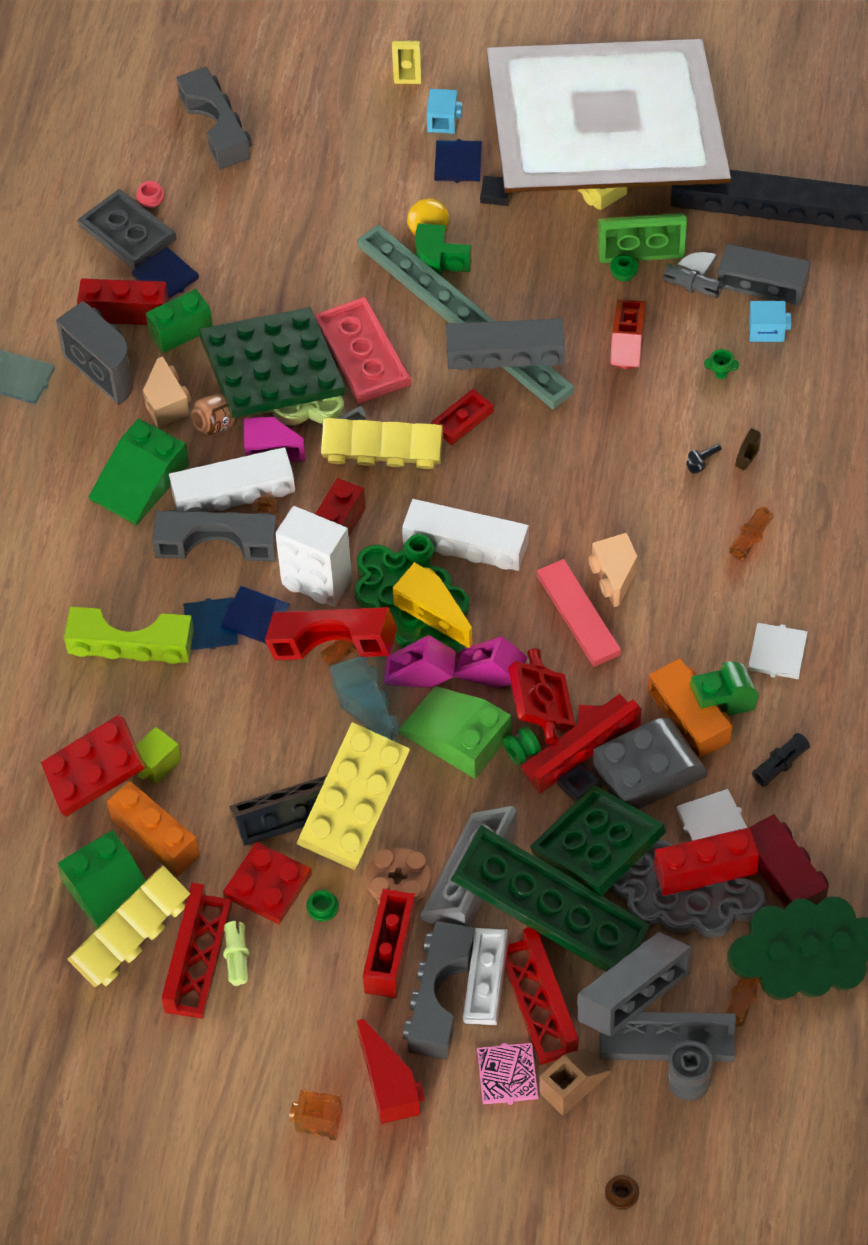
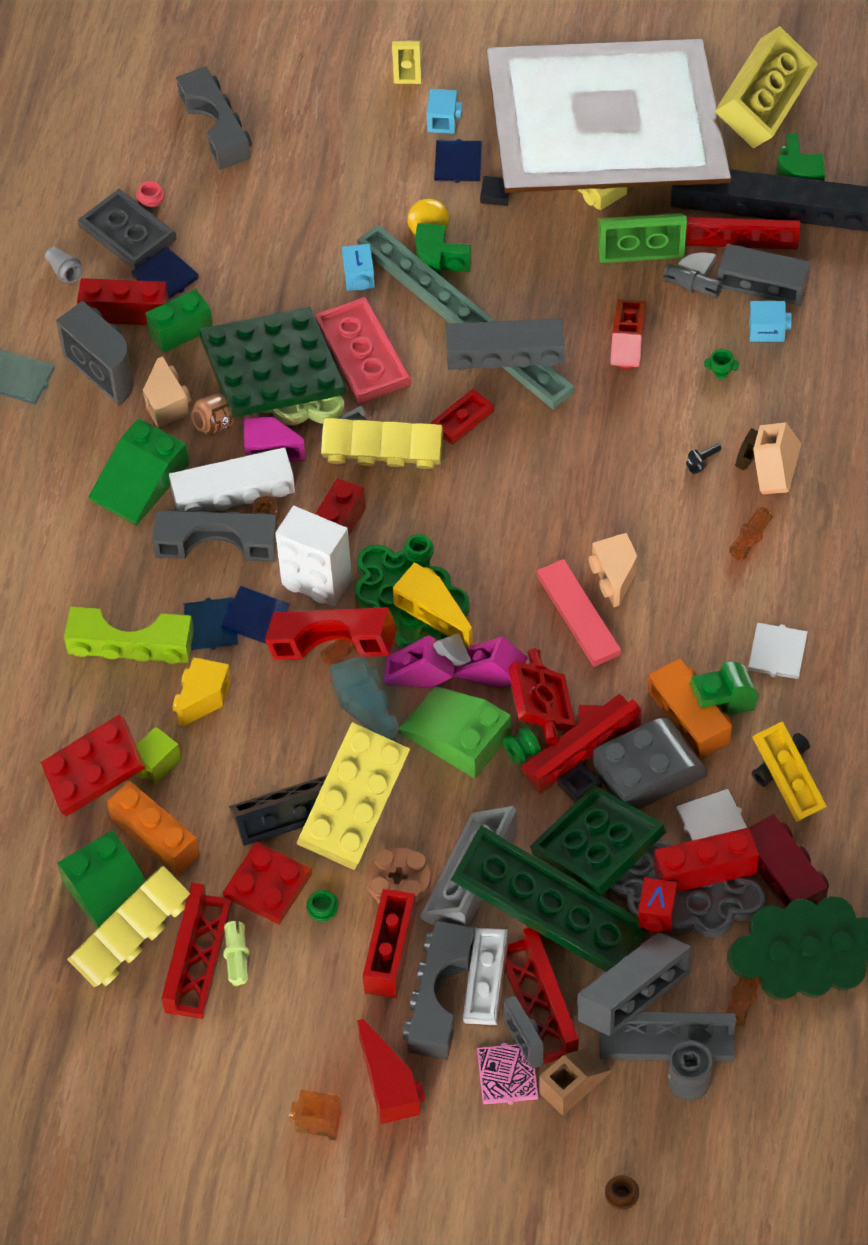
(64, 265): none -> light grey cone
(203, 690): none -> yellow slope
(358, 267): none -> medium azure brick
(453, 649): none -> light grey tile
(468, 534): white brick -> none
(524, 1031): none -> dark grey plate
(624, 267): green plate -> none
(657, 905): none -> red brick
(742, 232): none -> red fence
(766, 87): none -> light yellow brick
(776, 457): none -> light nougat slope
(789, 771): none -> yellow plate
(798, 165): none -> green brick

